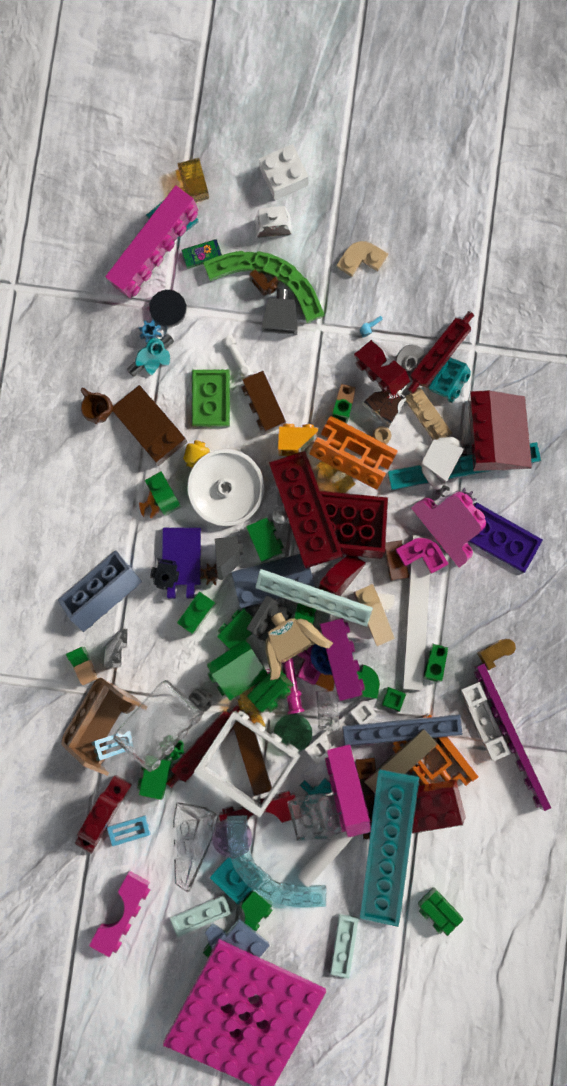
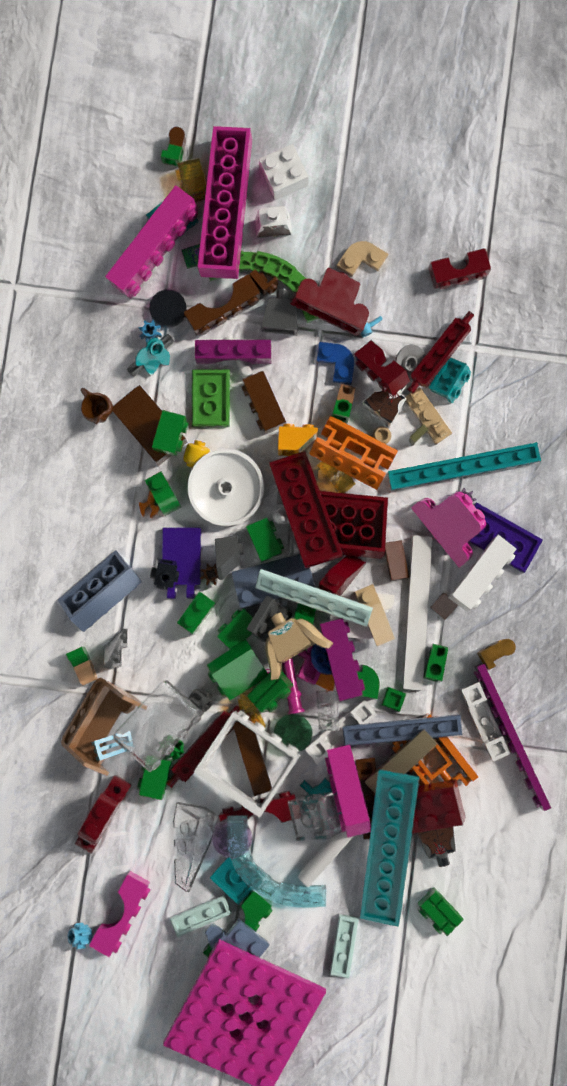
(80, 935): none -> medium azure gear
(112, 835): medium azure tile -> none
(170, 433): none -> green brick
(176, 147): none -> leg
(203, 318): none -> reddish brown arch
(223, 350): none -> magenta arch
(225, 202): none -> dark pink brick
(333, 301): none -> dark red brick
(341, 357): none -> blue plate
(418, 434): none -> olive tile
(422, 548): dark pink plate -> none
(438, 844): none -> torso
(440, 460): white torso -> none
(444, 606): none -> reddish brown slope
(445, 275): none -> dark red arch
(482, 573): none -> white brick
(498, 431): slope -> none

